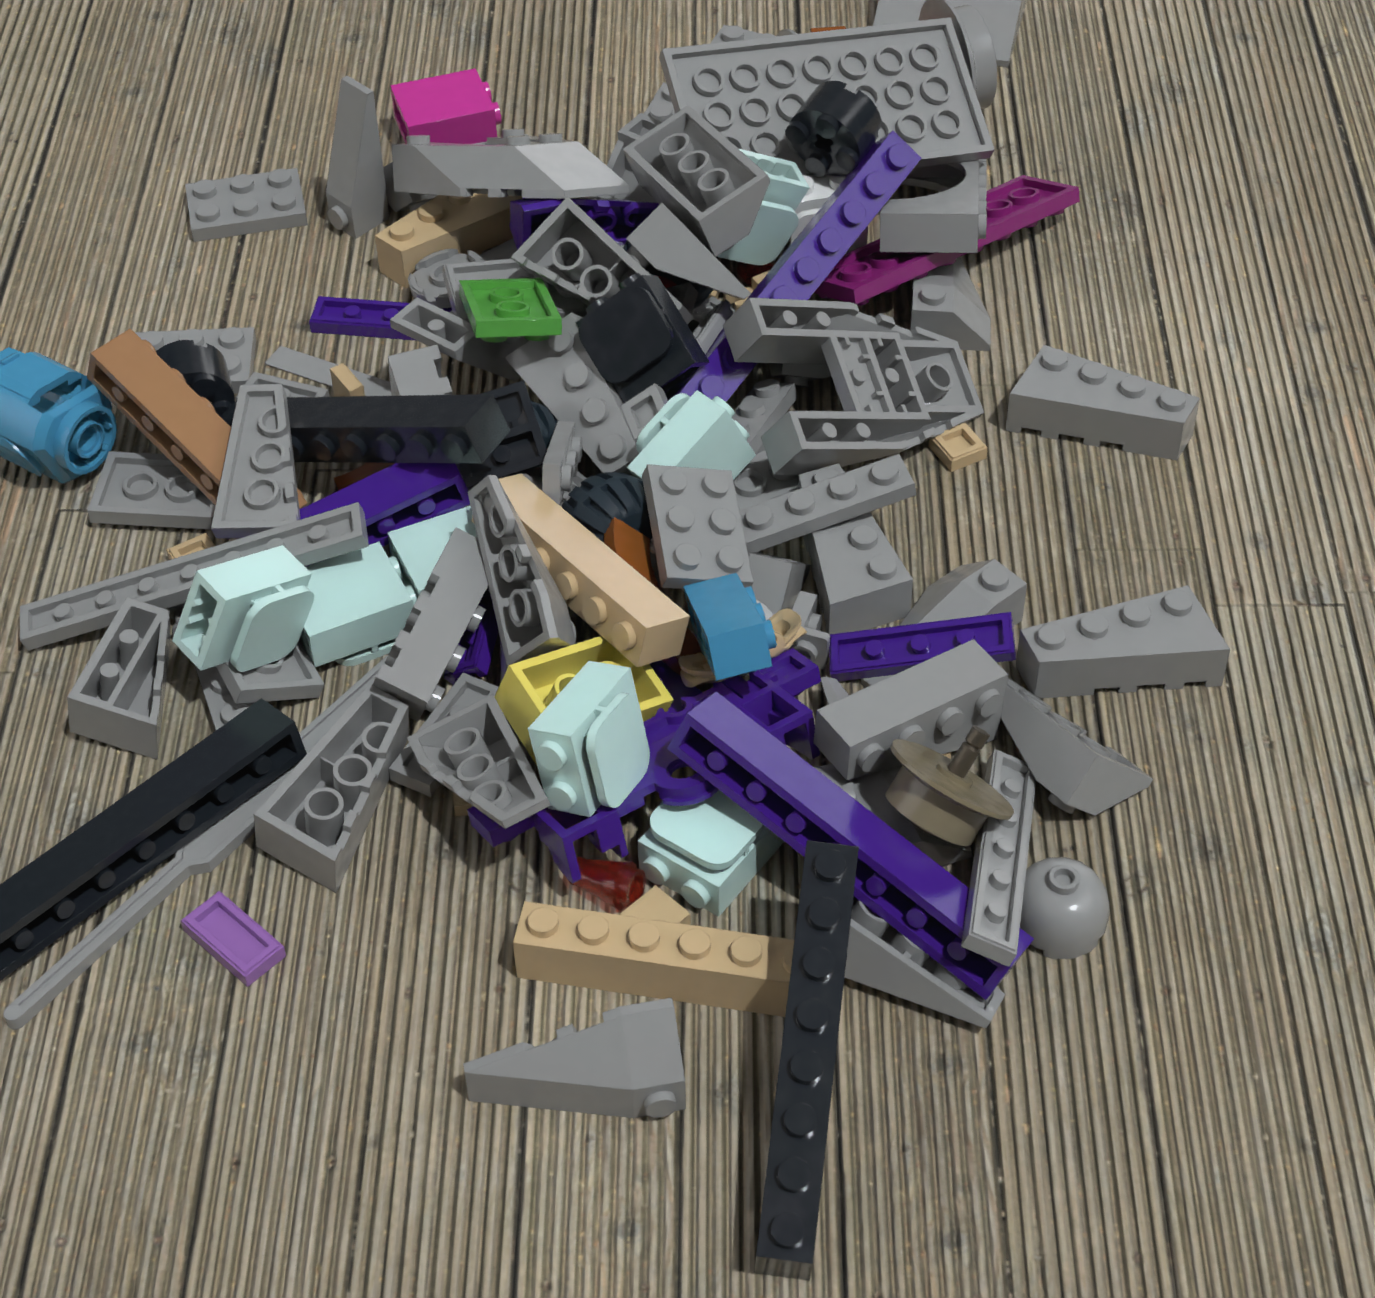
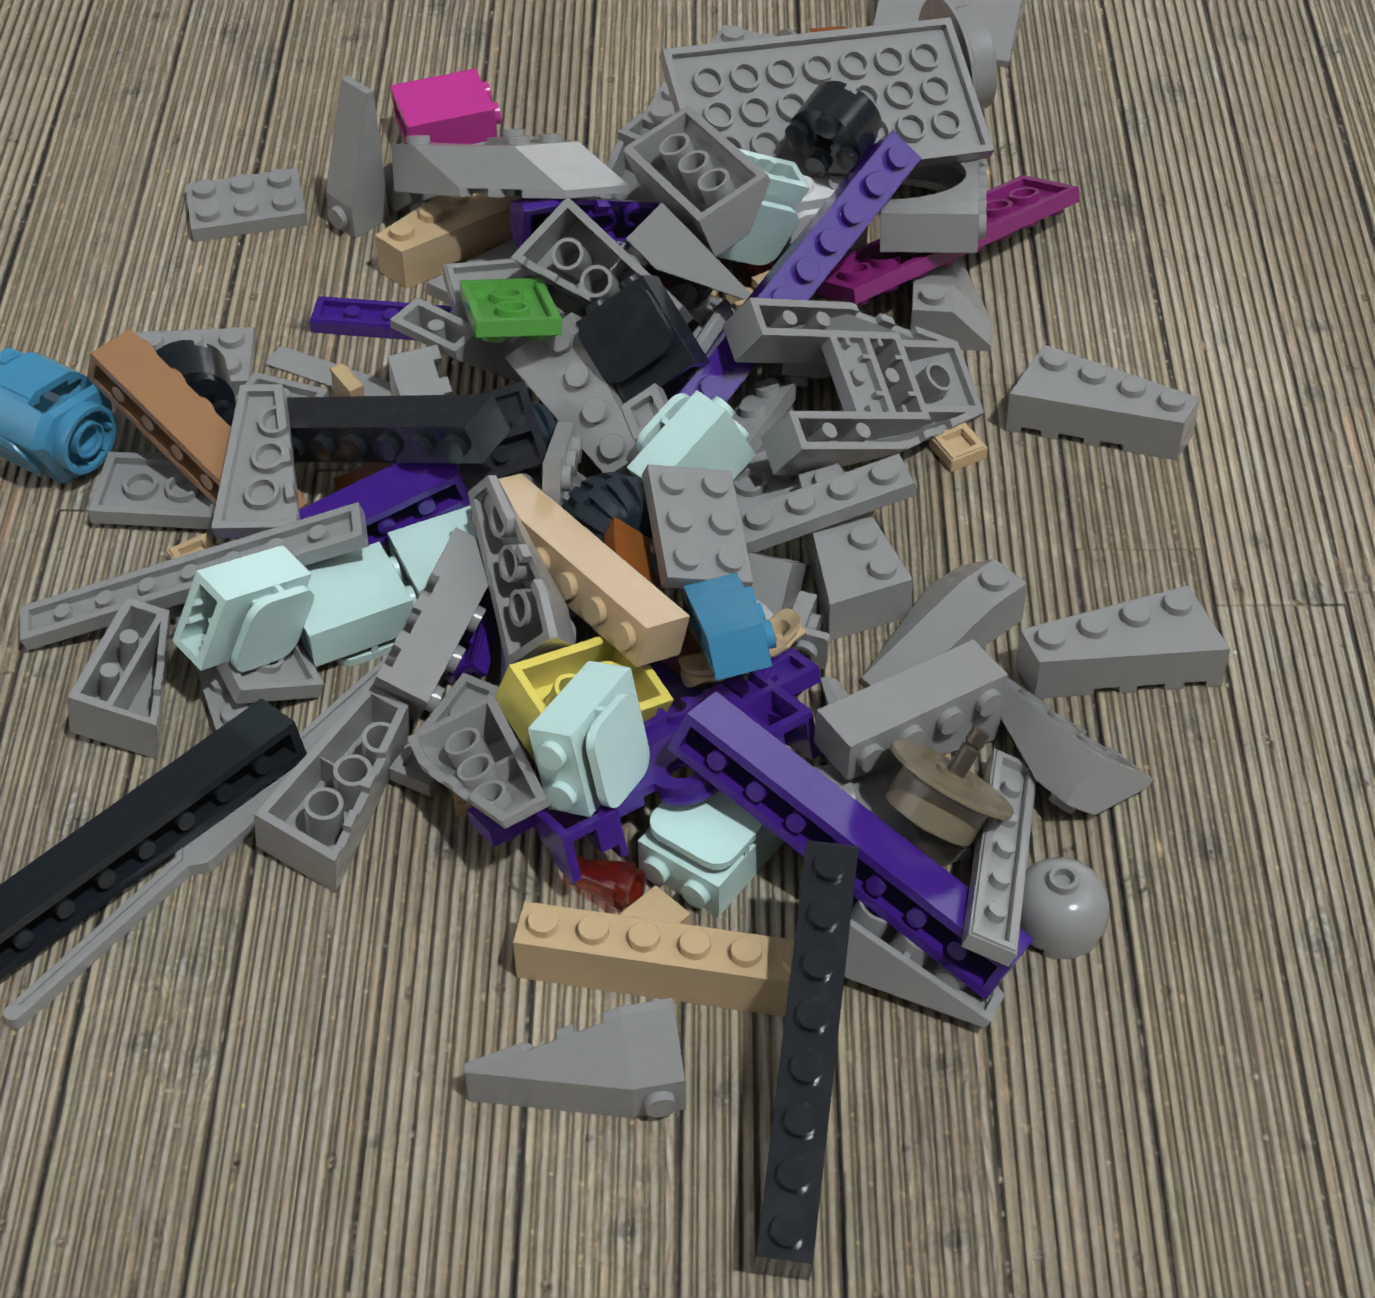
(233, 938): medium lavender tile -> none
(428, 280): light grey tile -> none
(901, 647): dark purple tile -> none

